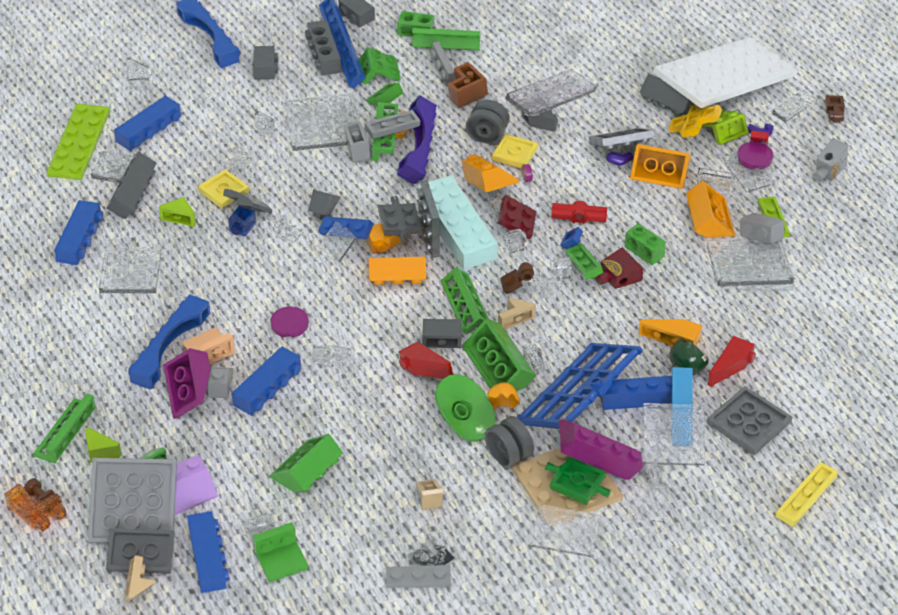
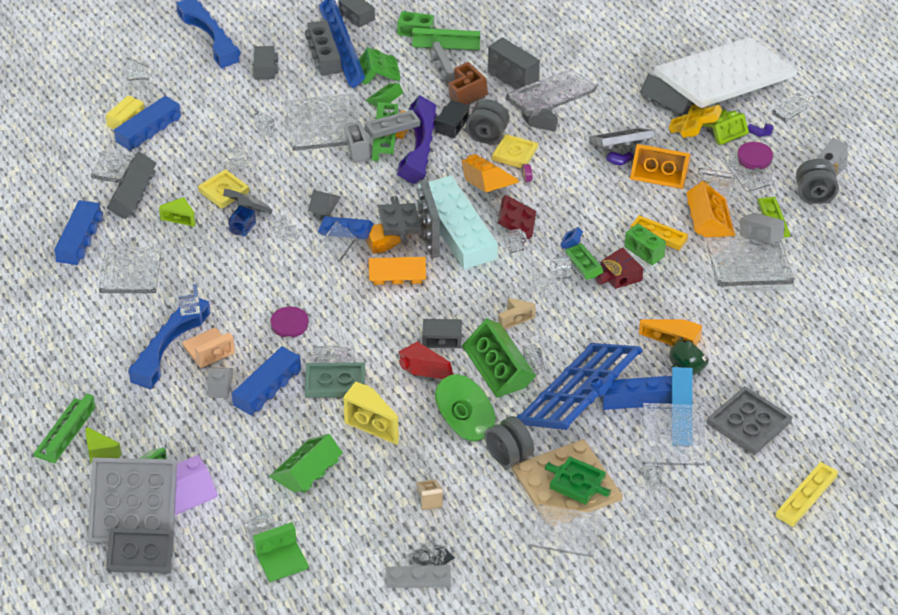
(37, 510): clear orange hips -> none
(78, 141): lime plate -> none
(124, 111): none -> light yellow brick
(135, 584): tan slope -> none
(187, 380): magenta slope -> none
(190, 303): none -> clear panel
(207, 553): blue brick -> none
(332, 378): none -> sand green plate
(370, 413): none -> light yellow slope
(452, 119): none -> black brick
(467, 296): bright green fence -> none
(503, 395): light orange hair -> none
(512, 64): none -> dark grey brick
(514, 279): reddish brown plate -> none
(579, 212): red piece -> none
(599, 450): magenta slope -> none
(673, 237): none -> yellow plate
(732, 360): red slope -> none
(757, 136): red slope -> none
(817, 181): none -> dark grey wheel
(836, 107): reddish brown plate -> none

